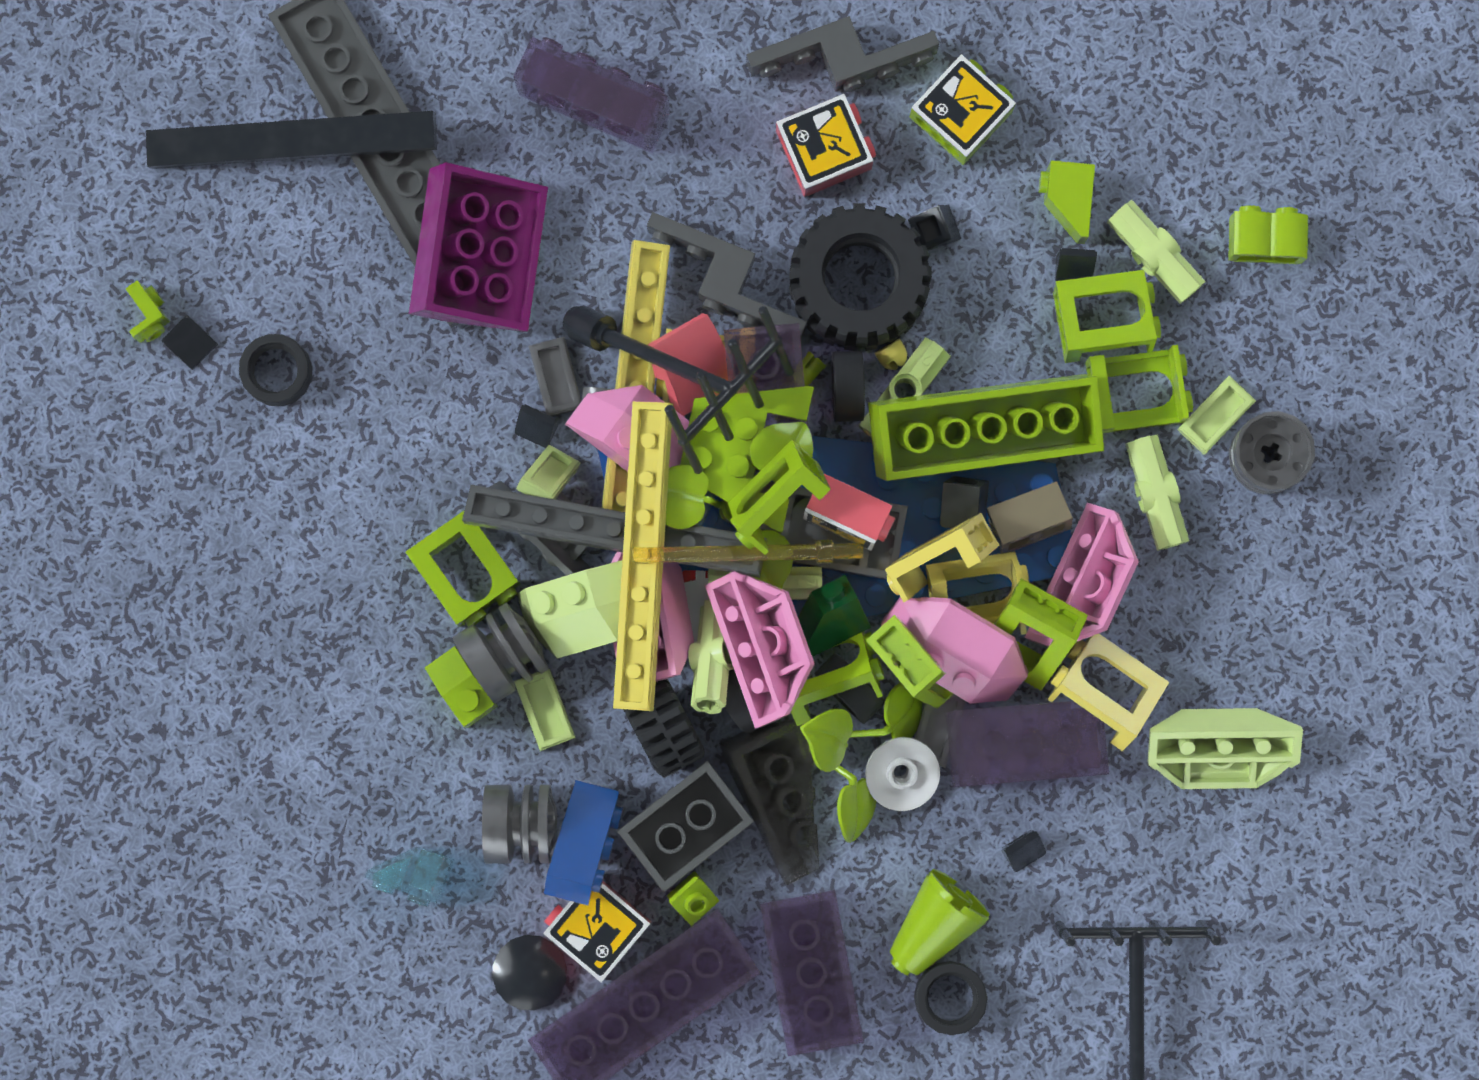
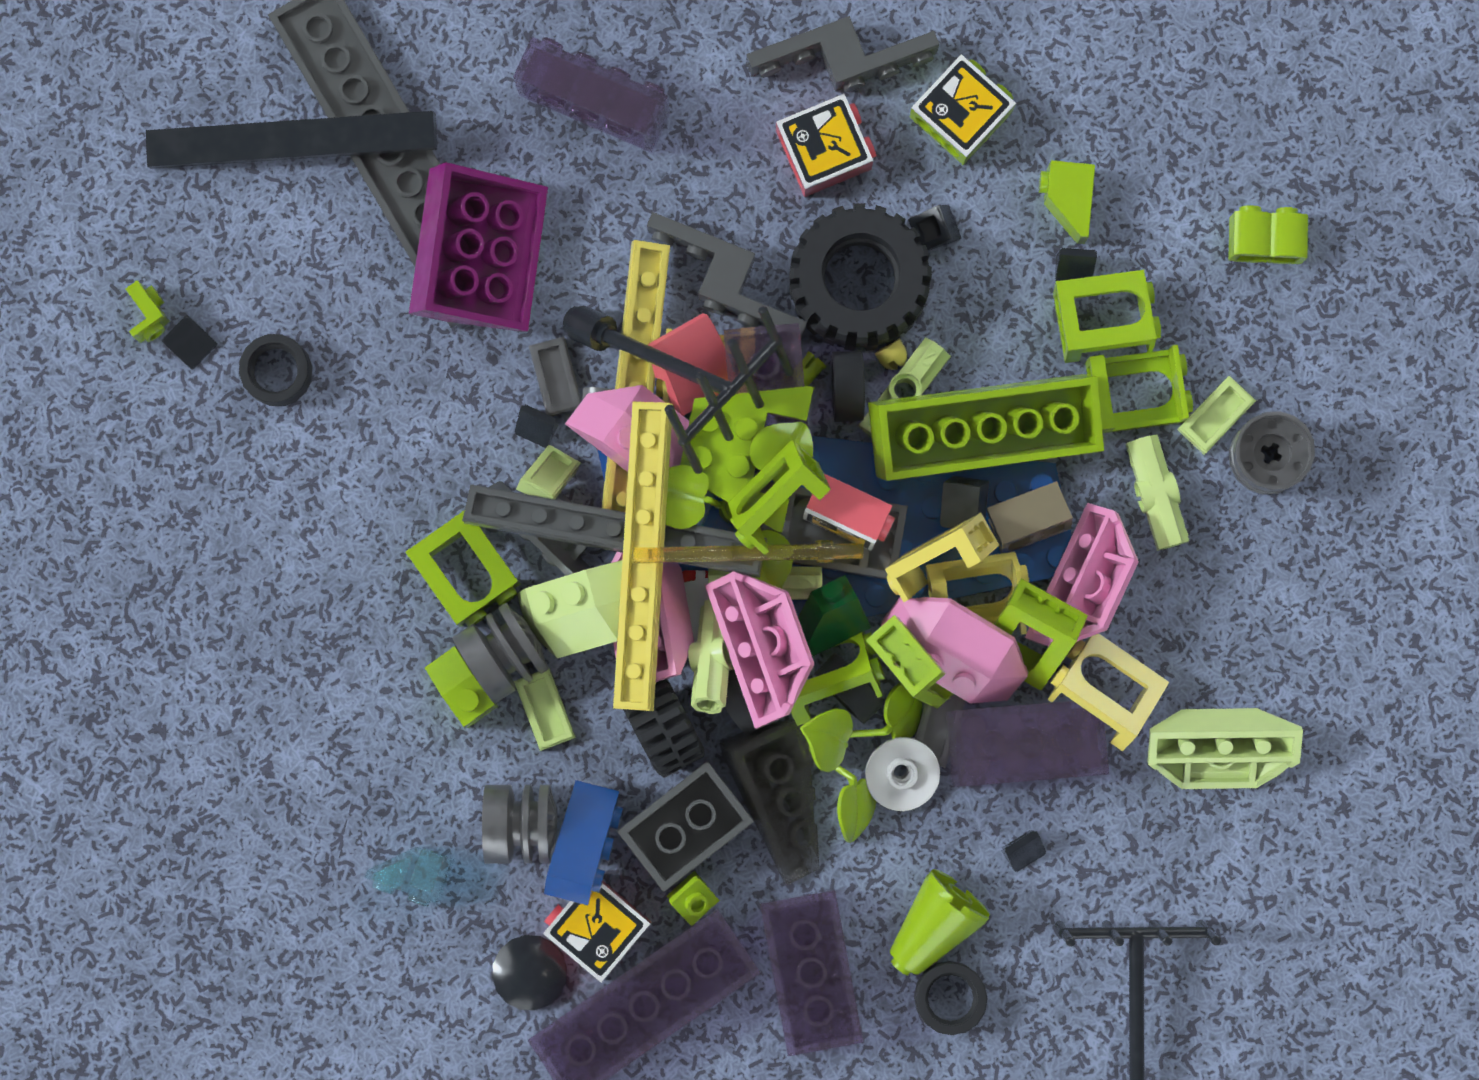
(1156, 251): yellowish green piece -> none

